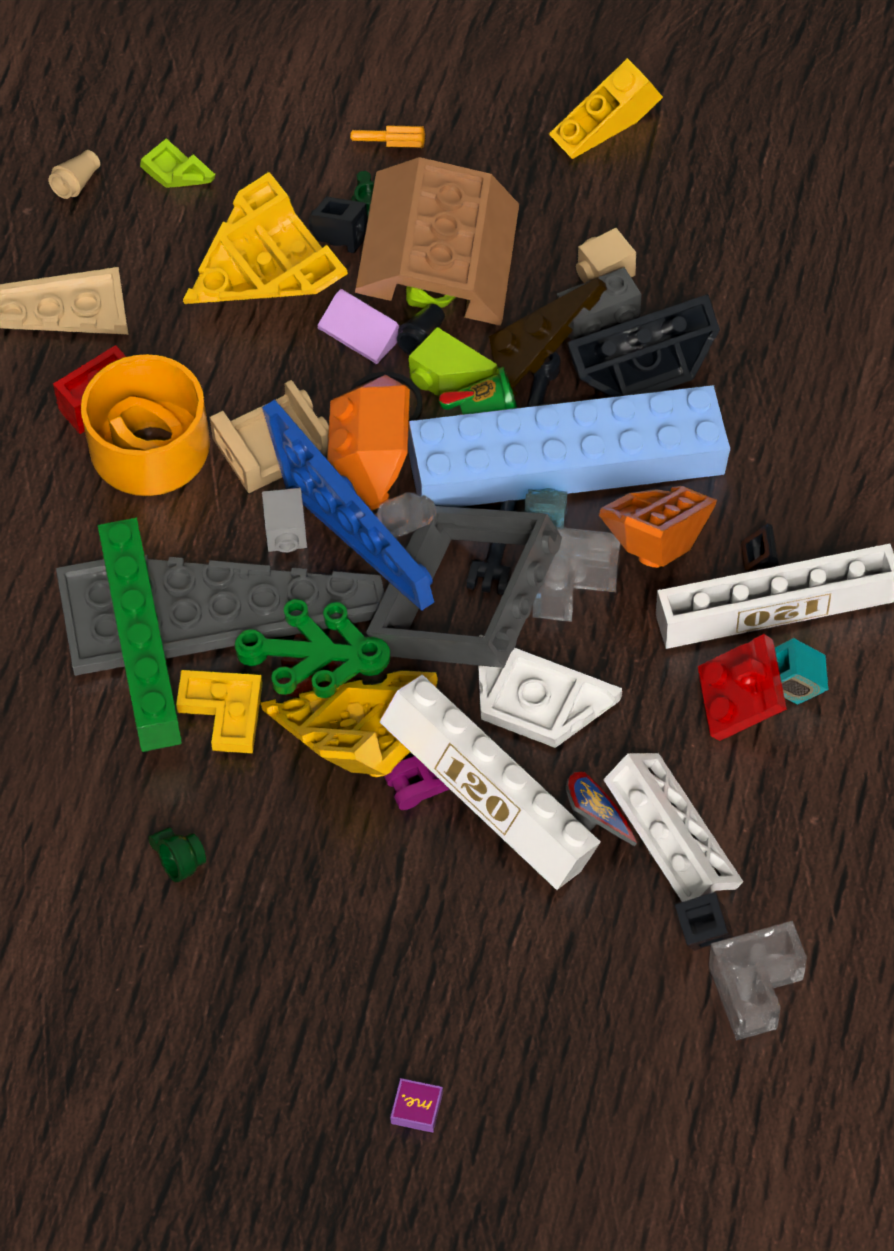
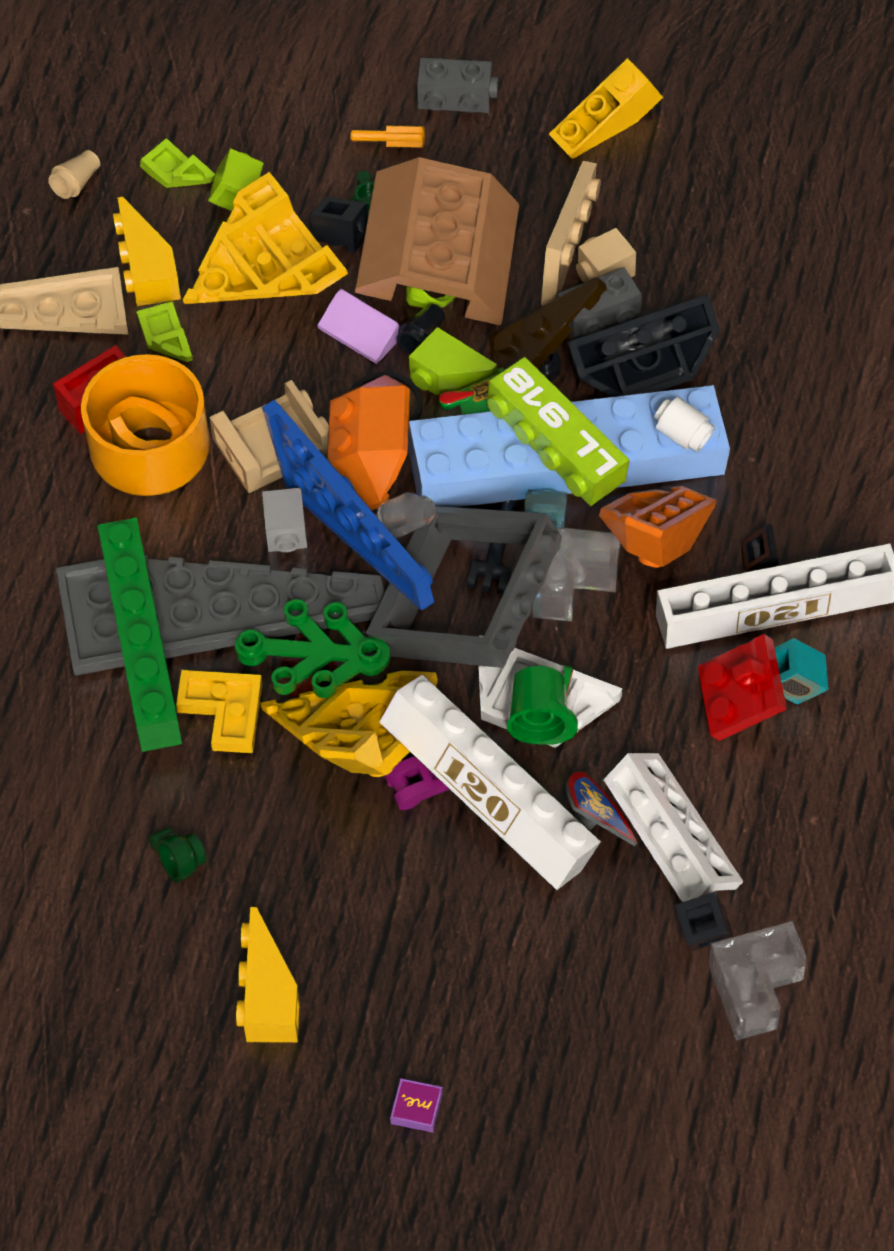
(149, 256): none -> yellow slope
(164, 332): none -> lime slope
(231, 176): none -> lime brick
(271, 992): none -> yellow slope
(456, 85): none -> dark grey brick
(539, 706): none -> green hat
(557, 431): none -> lime brick
(569, 230): none -> tan wing
(683, 424): none -> white brick

